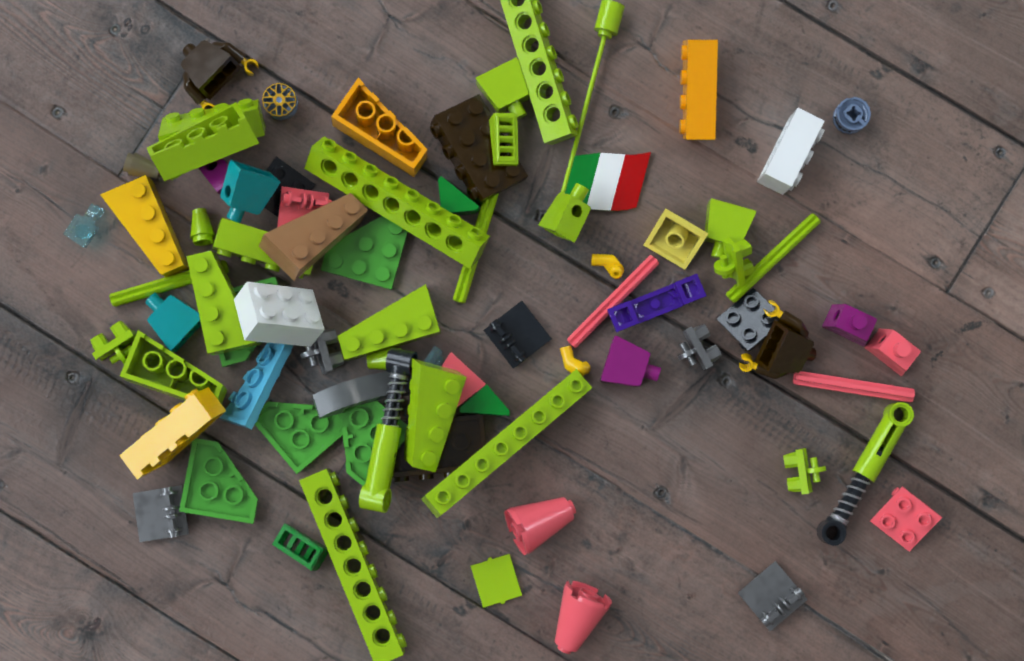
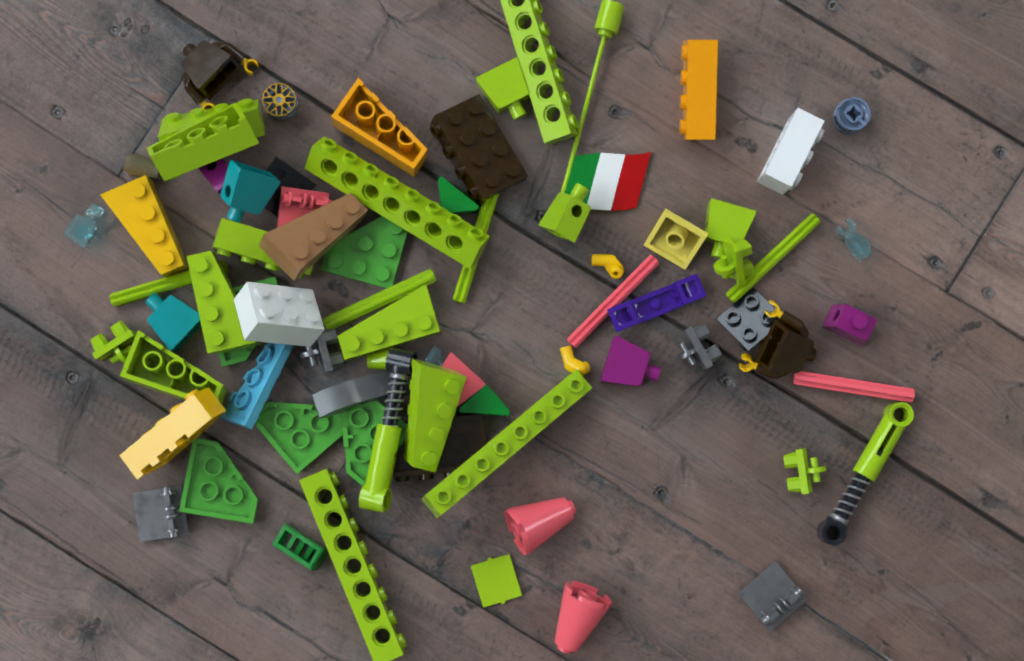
(201, 228): lime cone -> none
(379, 299): none -> lime axle
(498, 125): lime slope -> none
(517, 334): black hinge -> none
(858, 245): none -> clear light blue plate
(893, 350): coral torso -> none
(905, 518): coral hinge -> none

